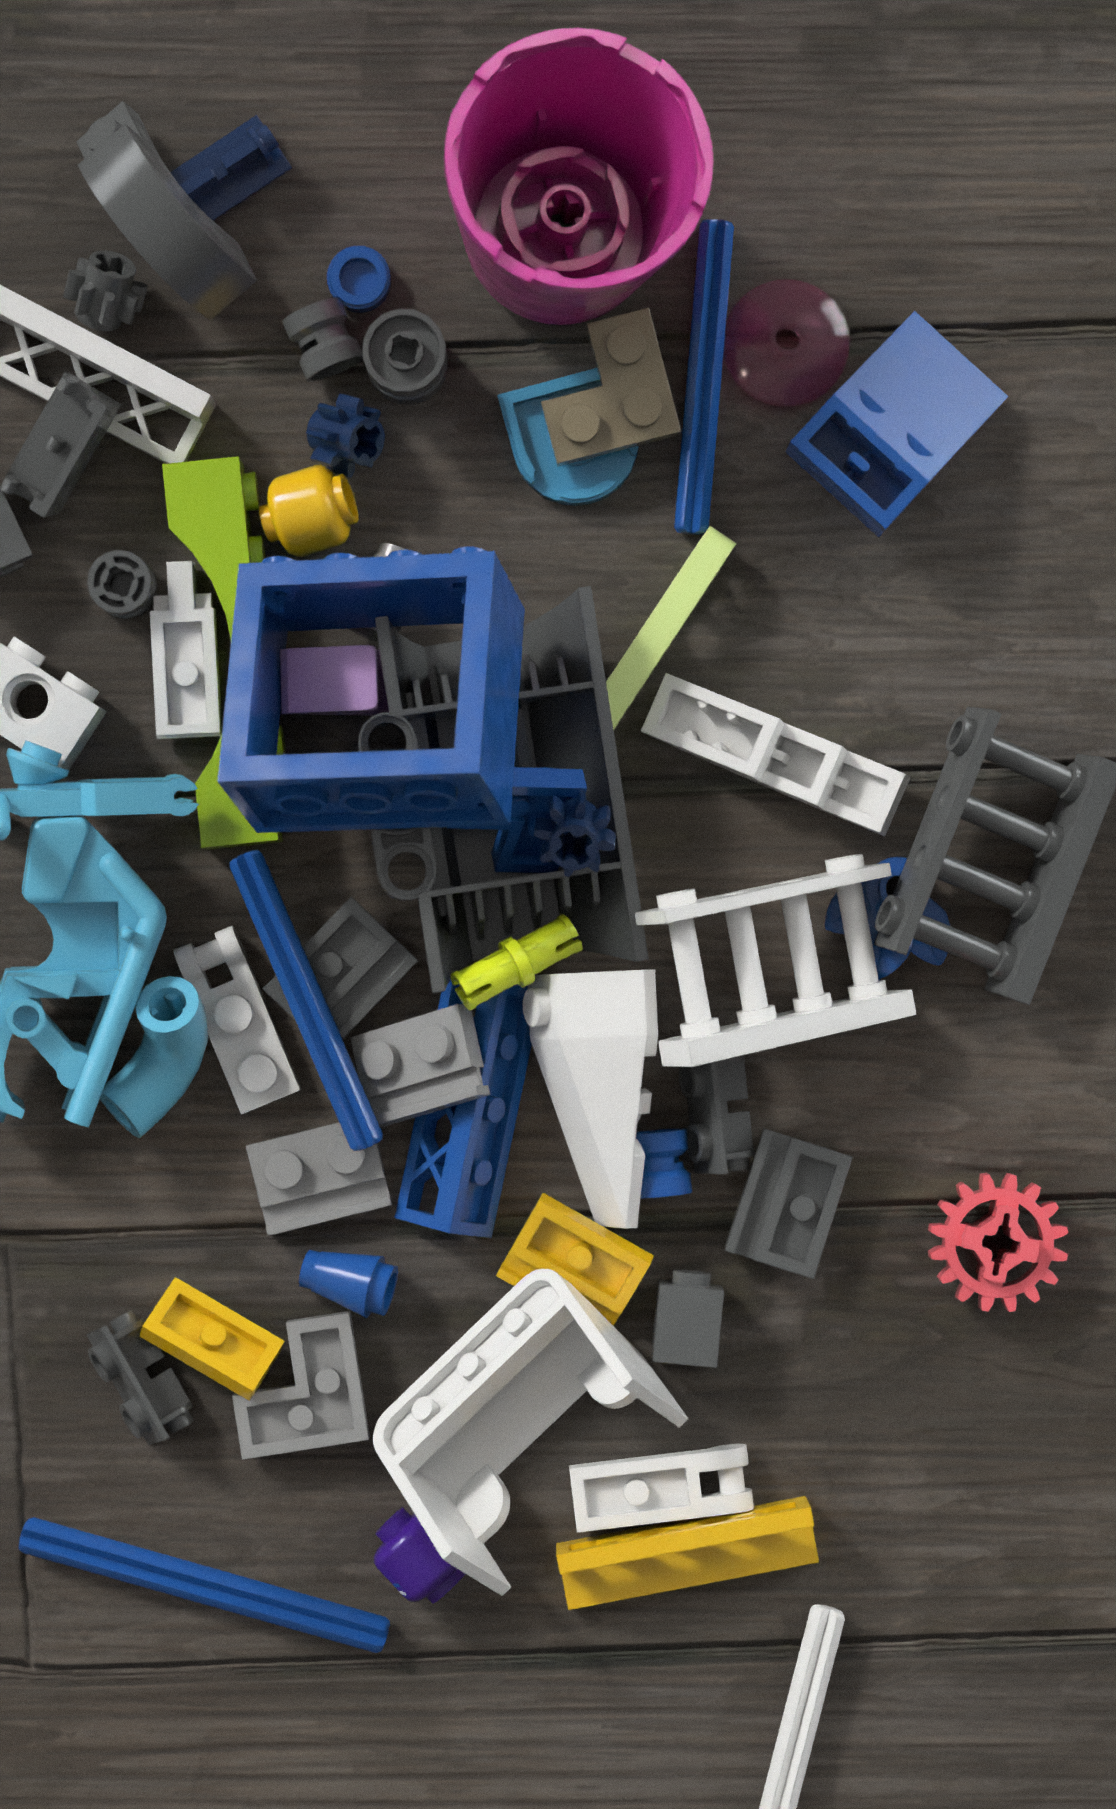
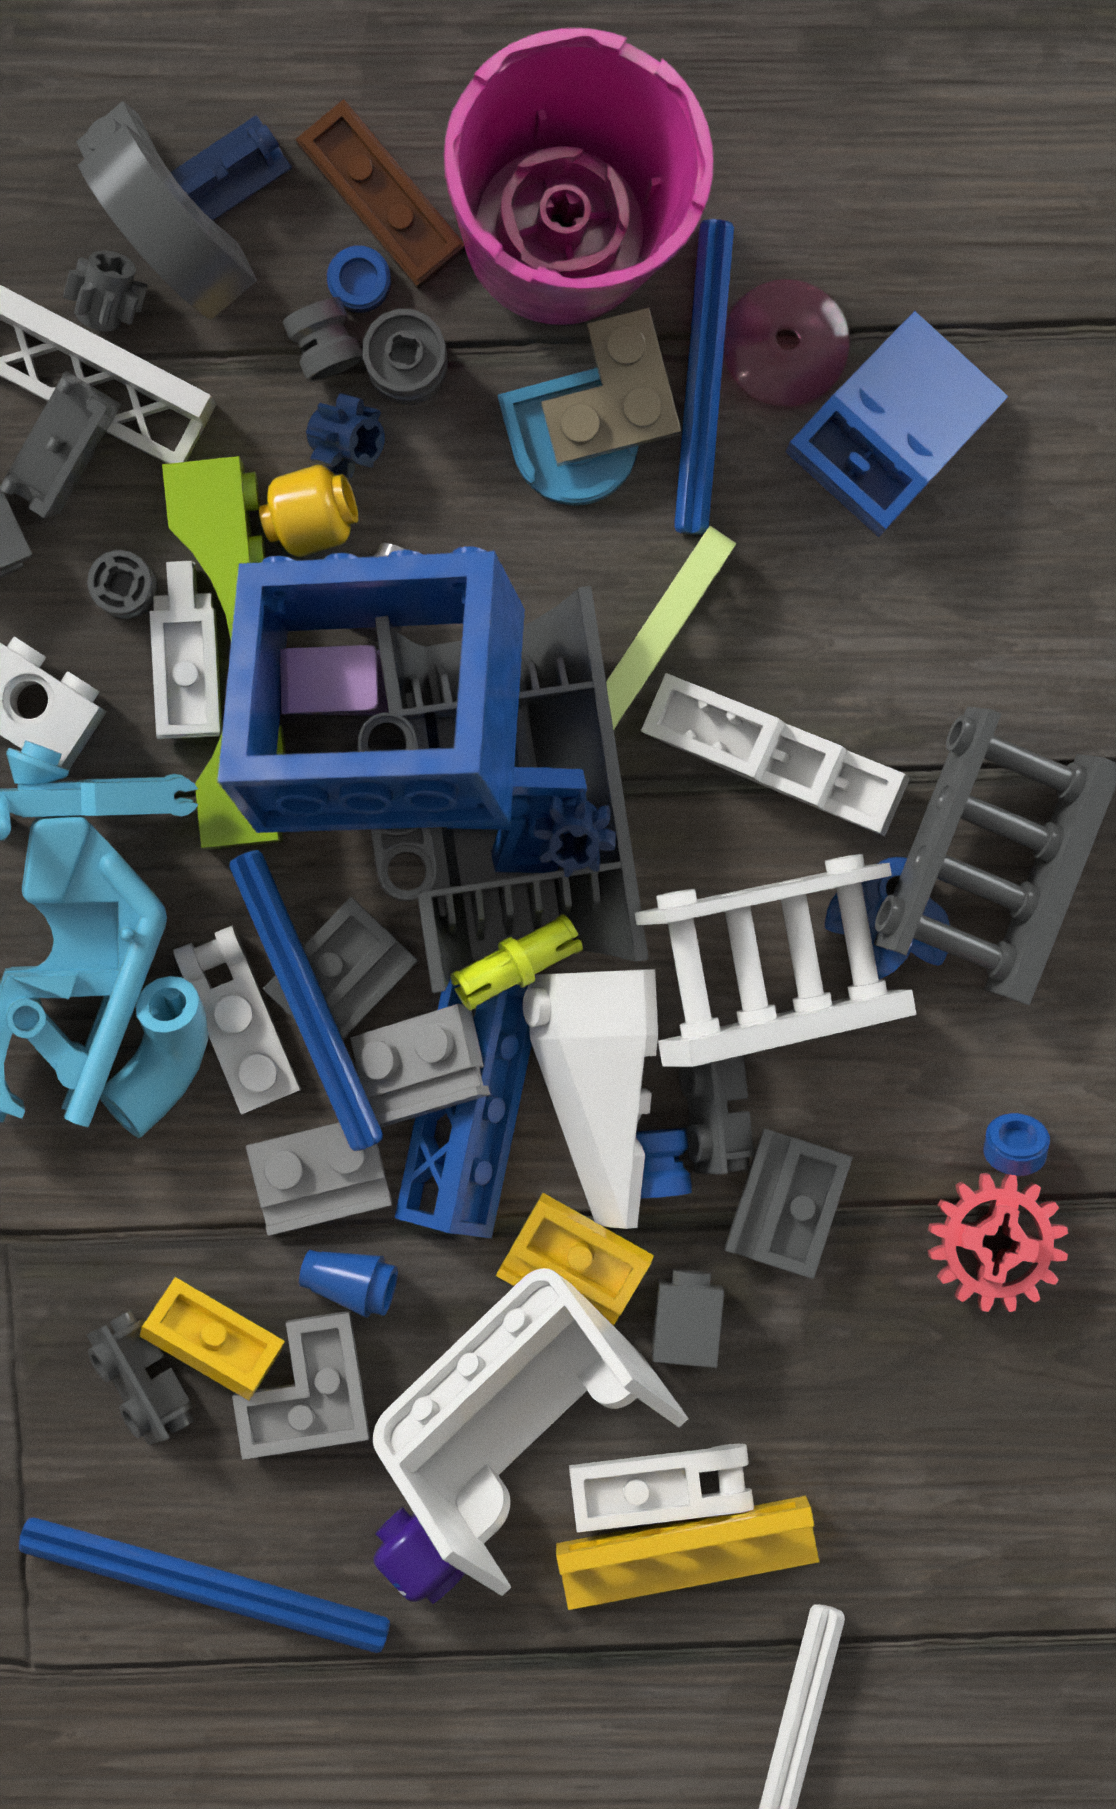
(380, 194): none -> reddish brown tile
(1016, 1144): none -> blue tile

